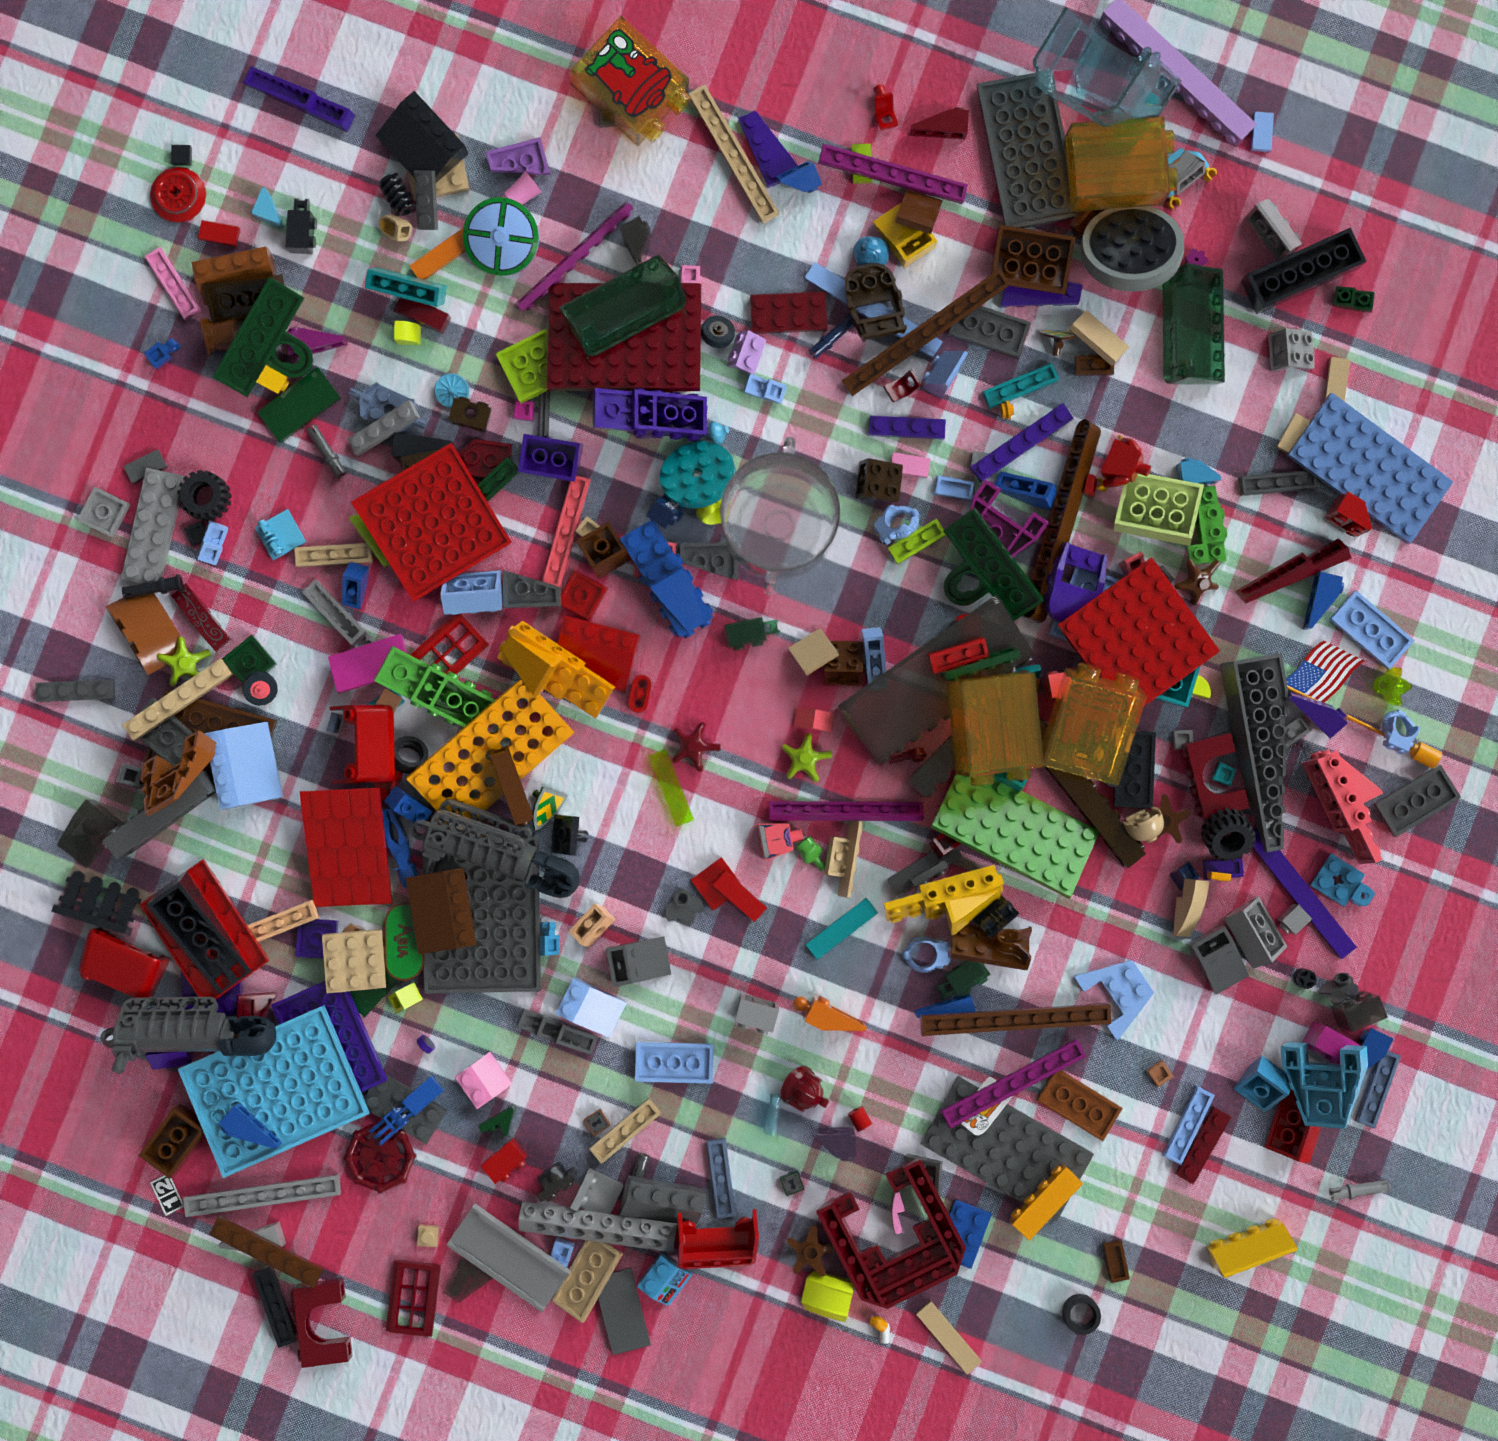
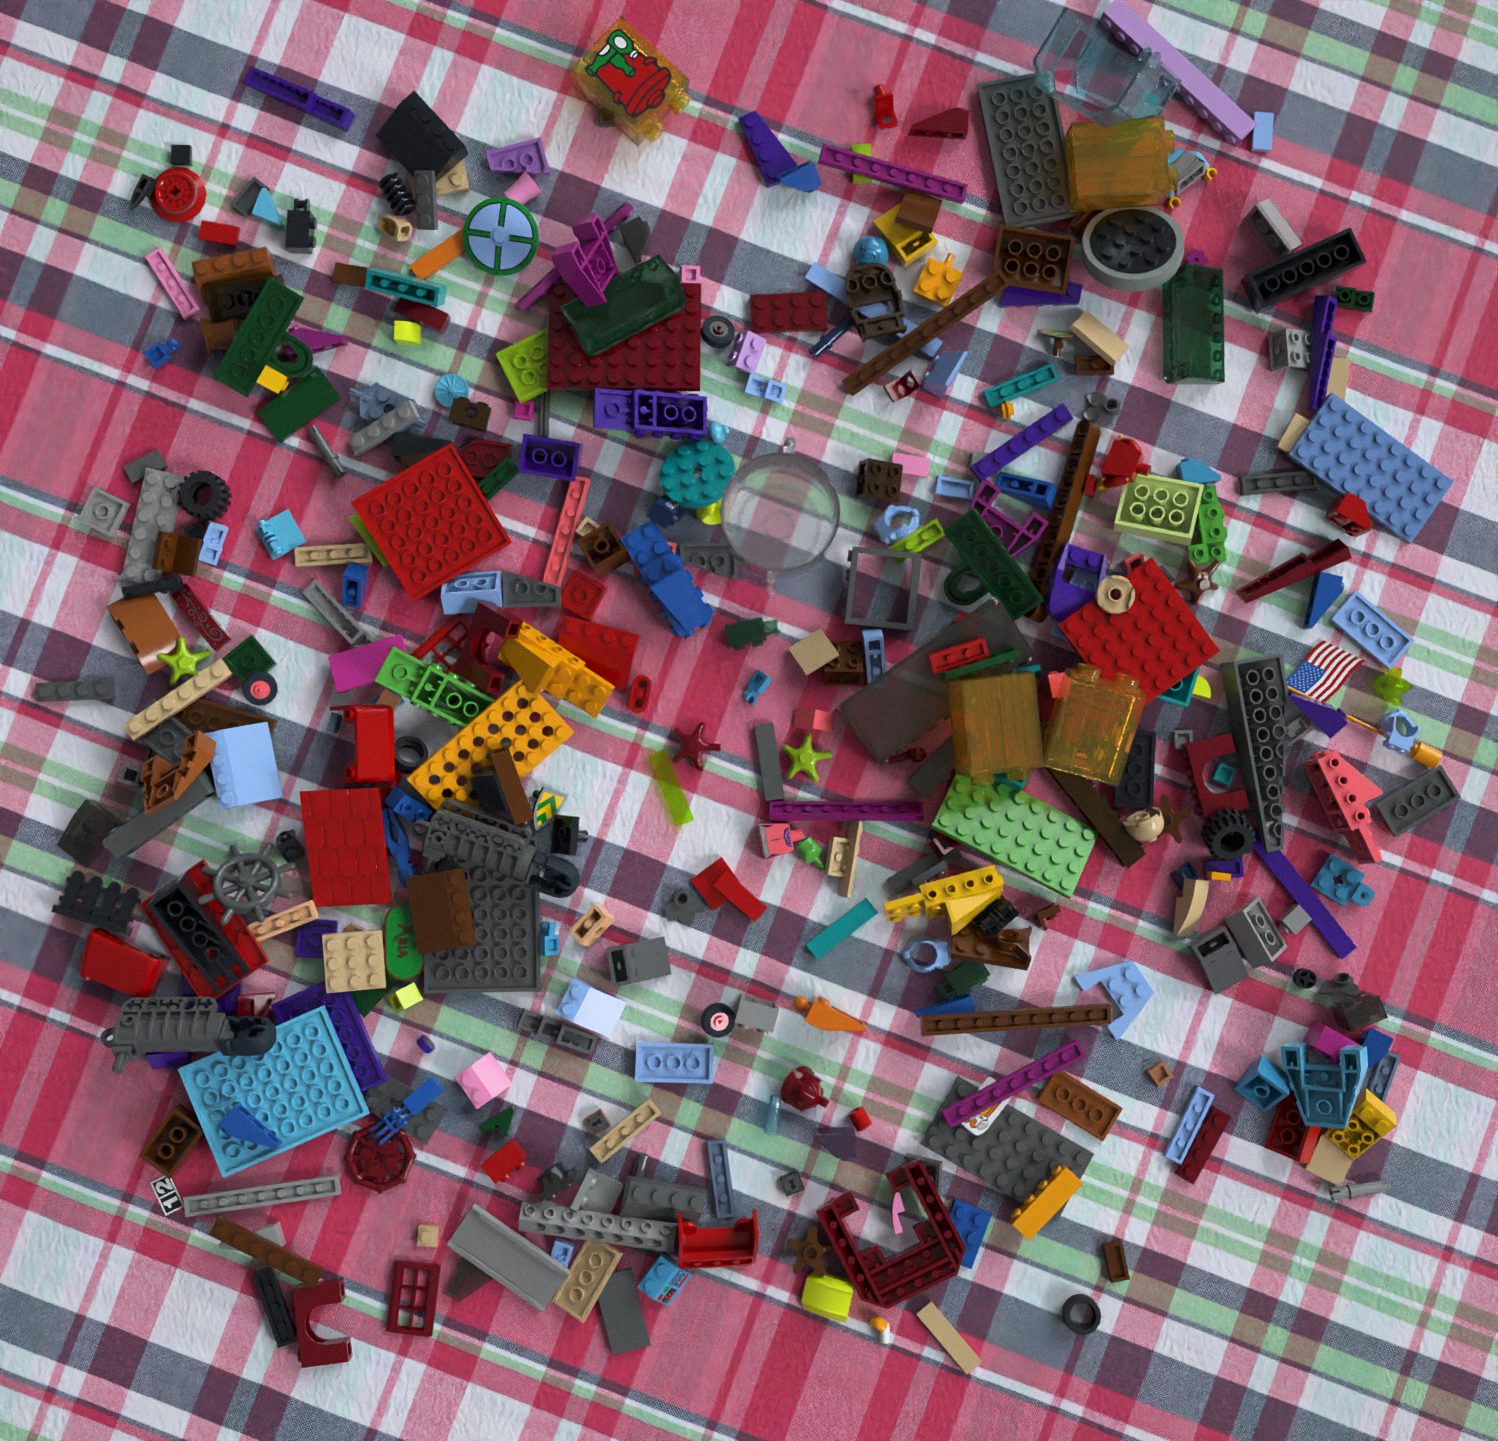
(144, 188): none -> black plate
(176, 554): none -> reddish brown bracket
(246, 883): none -> dark grey piece
(247, 197): none -> dark grey tile
(289, 846): none -> black bracket
(350, 274): none -> reddish brown tile
(473, 662): none -> dark red arch
(489, 789): none -> black slope
(587, 268): none -> magenta wedge
(718, 1020): none -> black wheel
(734, 154): tan plate -> none
(757, 684): none -> dark azure plate
(769, 761): none -> dark grey tile
(907, 427): dark purple plate -> none
(912, 595): none -> dark grey window
(938, 281): none -> light orange plate
(992, 331): dark grey tile -> none
(1048, 912): none -> reddish brown bracket
(1098, 410): none -> dark grey plate
(1103, 597): none -> tan tile
(1251, 1247): yellow slope -> none
(1322, 349): none -> dark purple slope
(1329, 1161): none -> tan tile
(1366, 1125): none -> yellow slope

